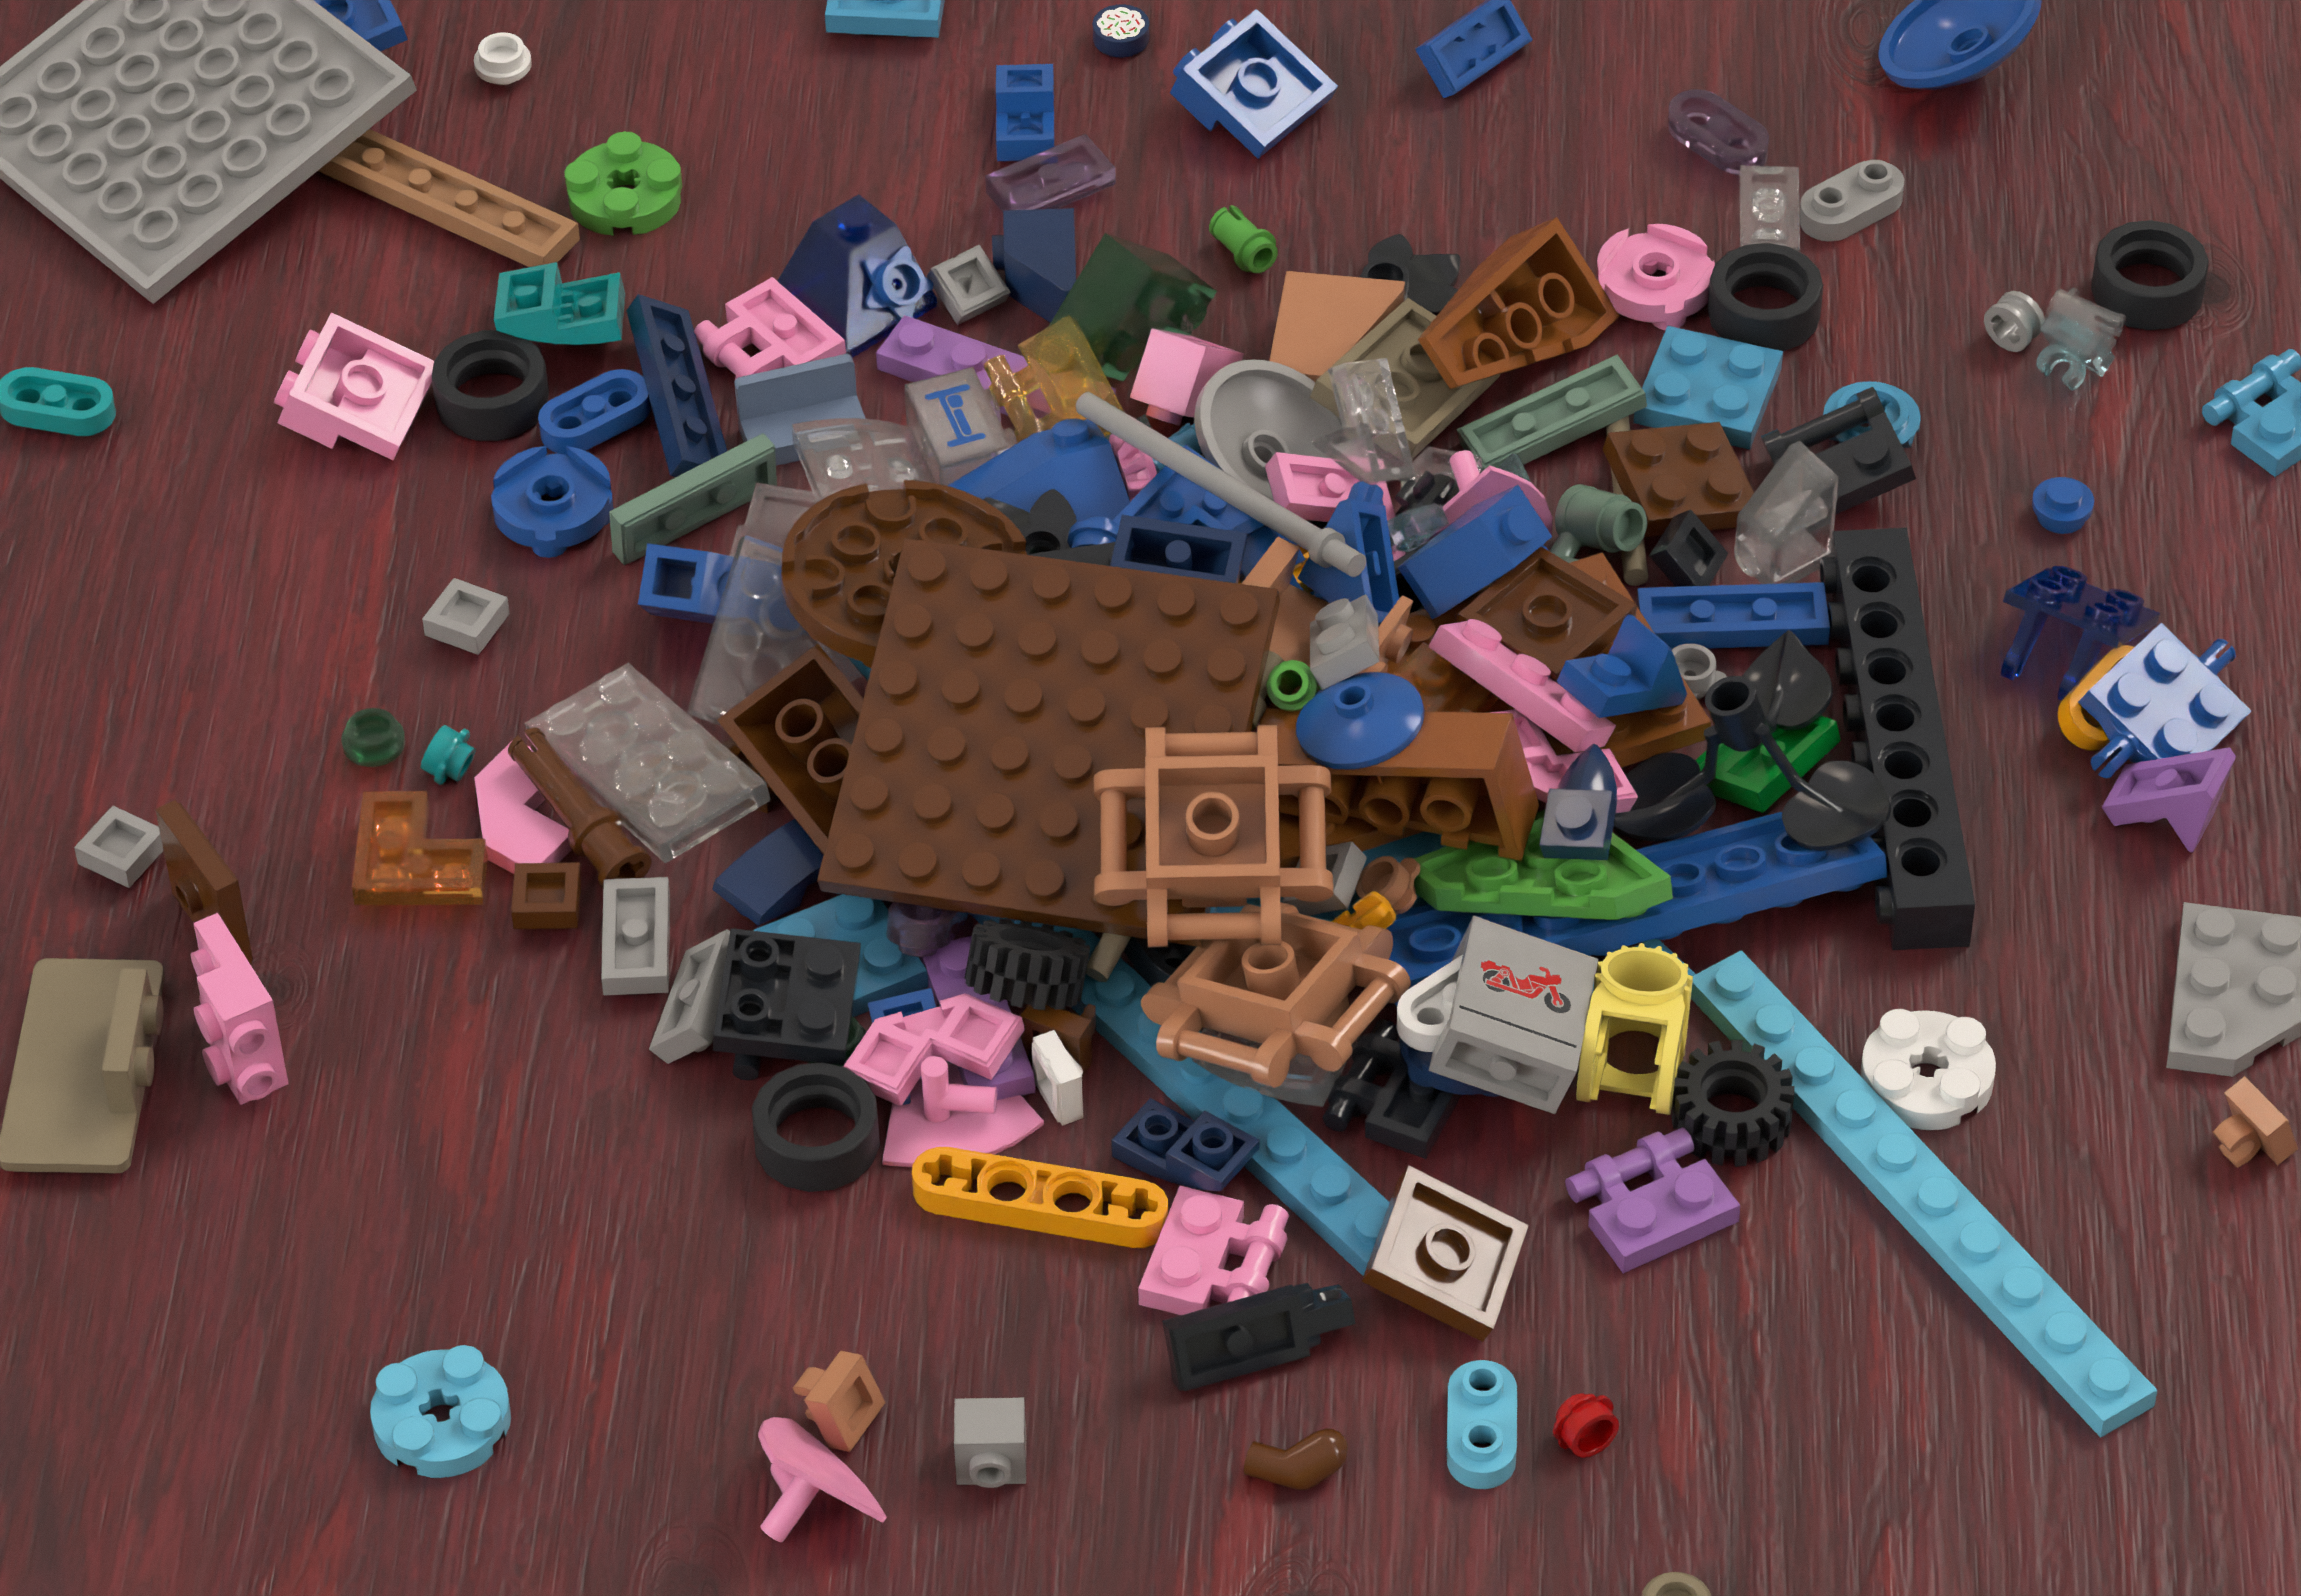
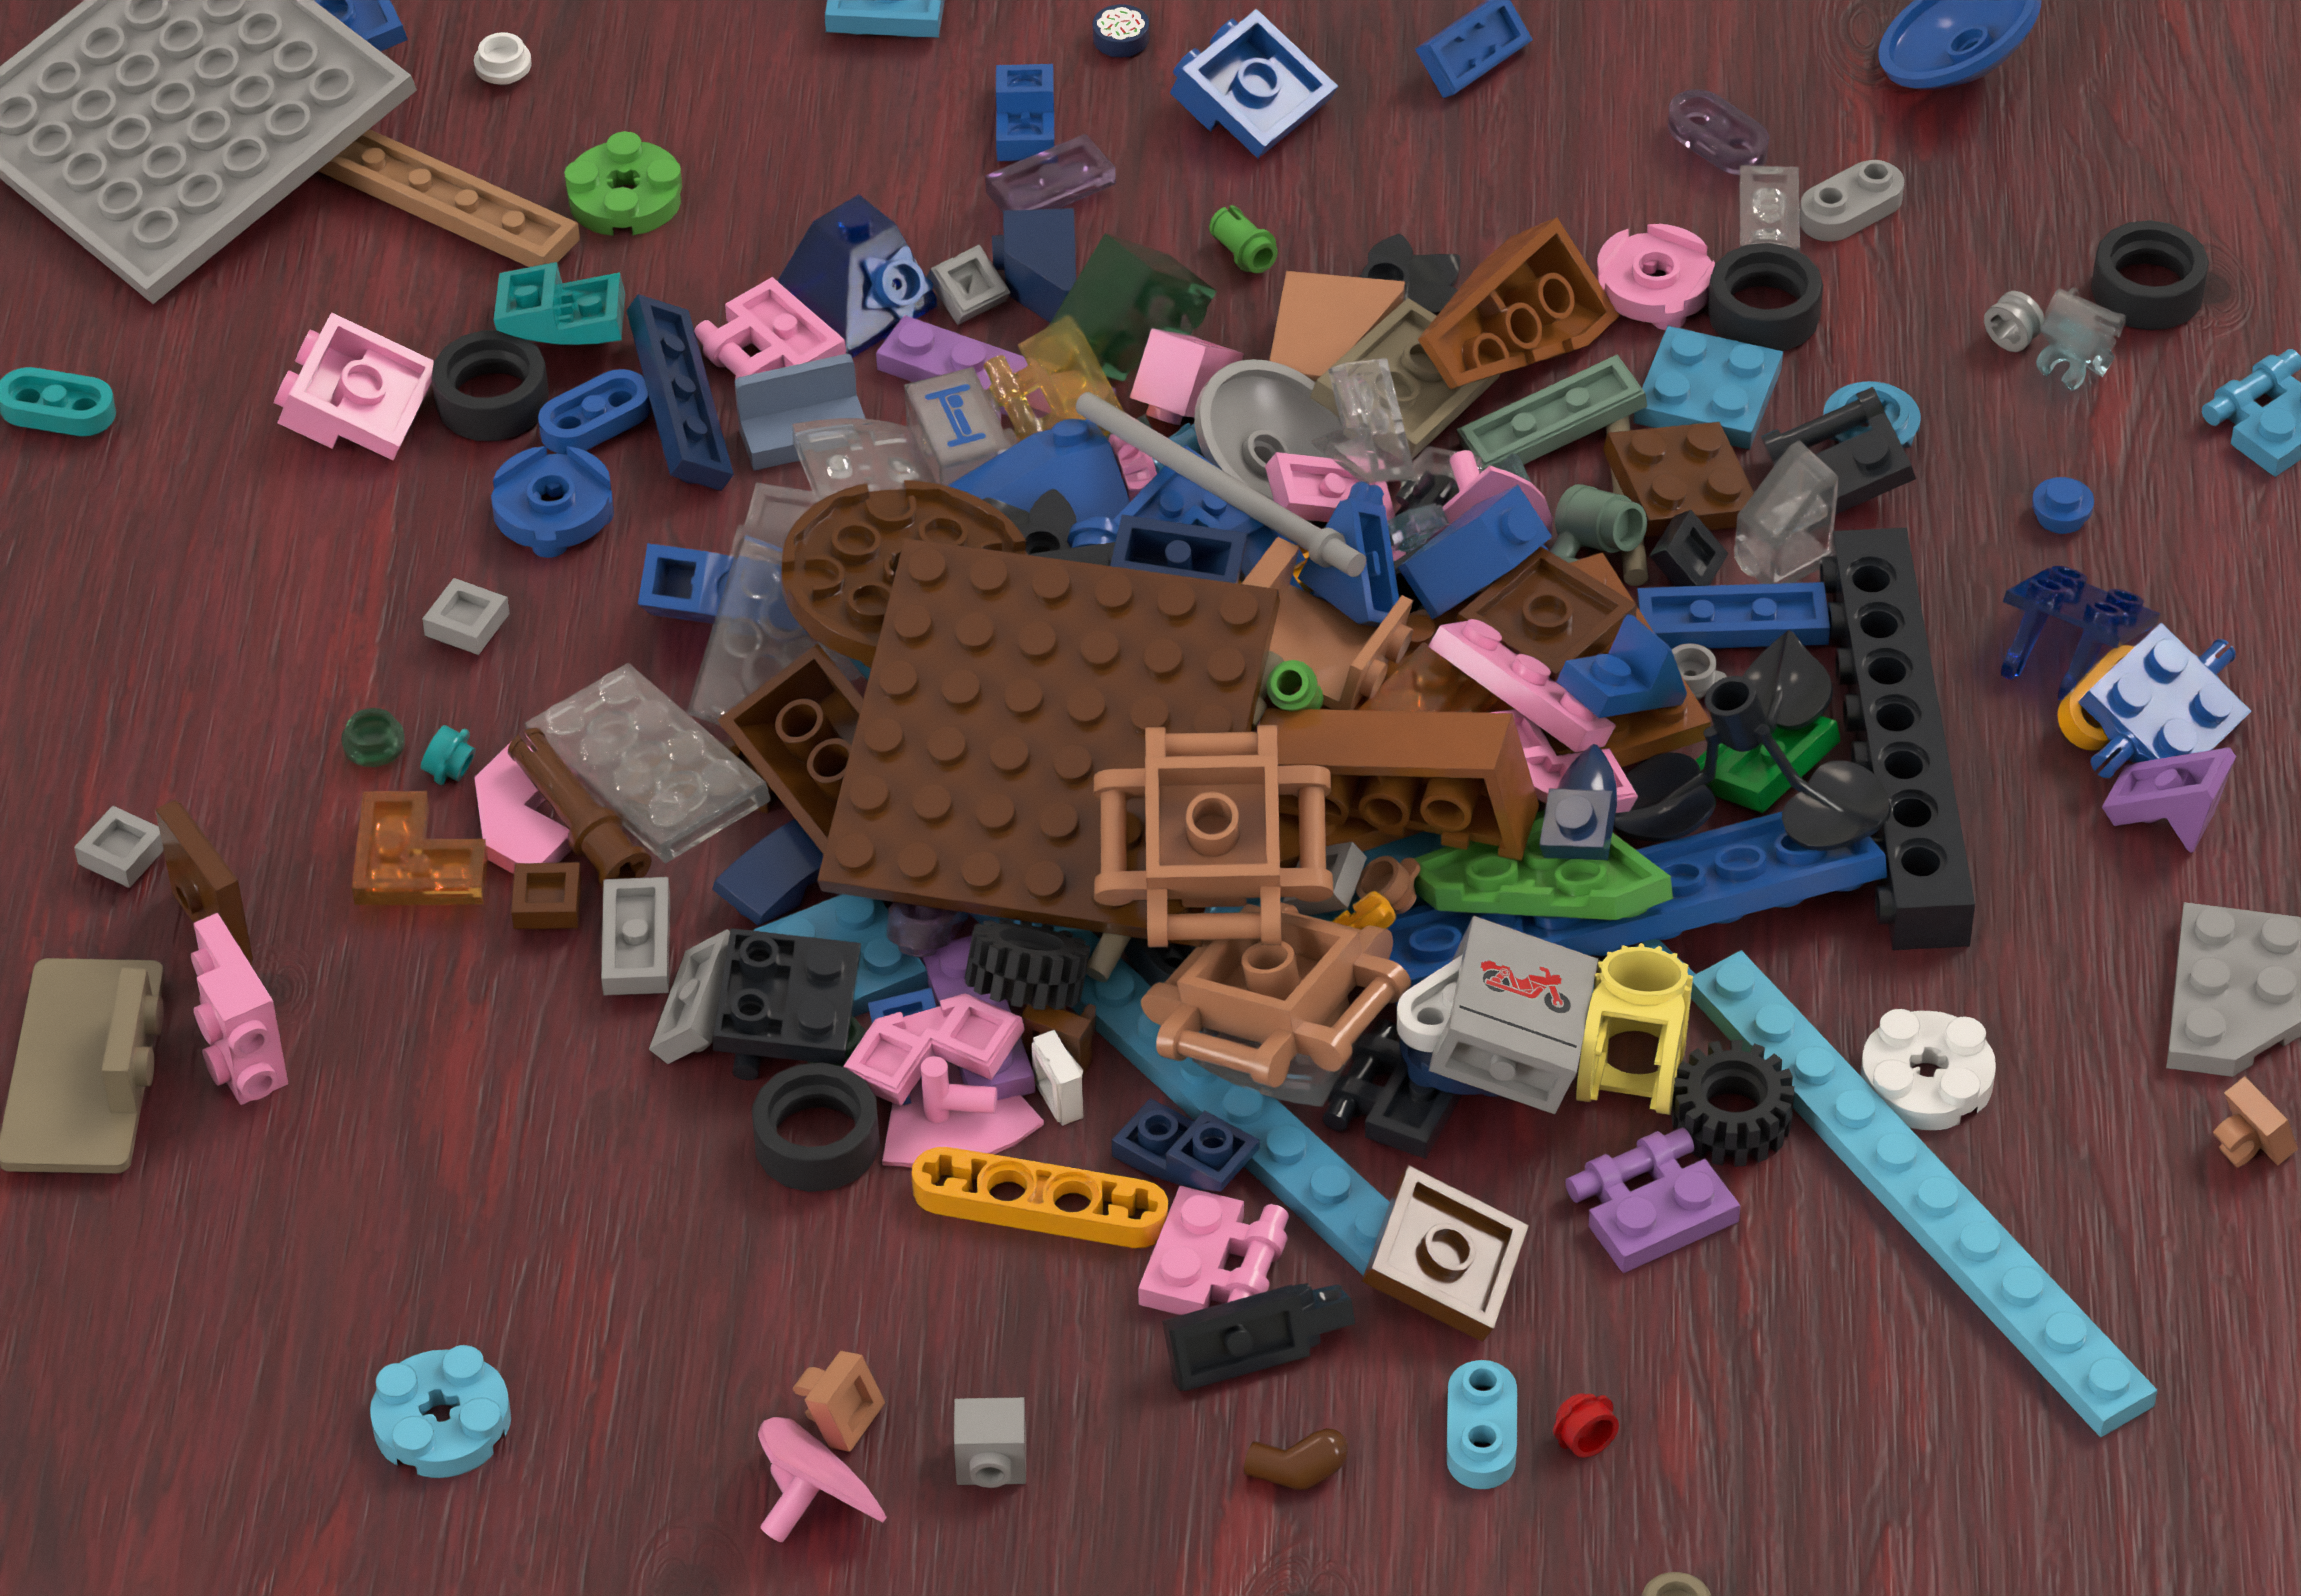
(692, 498): sand green tile -> none
(1343, 640): light grey plate -> none
(1360, 721): blue dish -> none

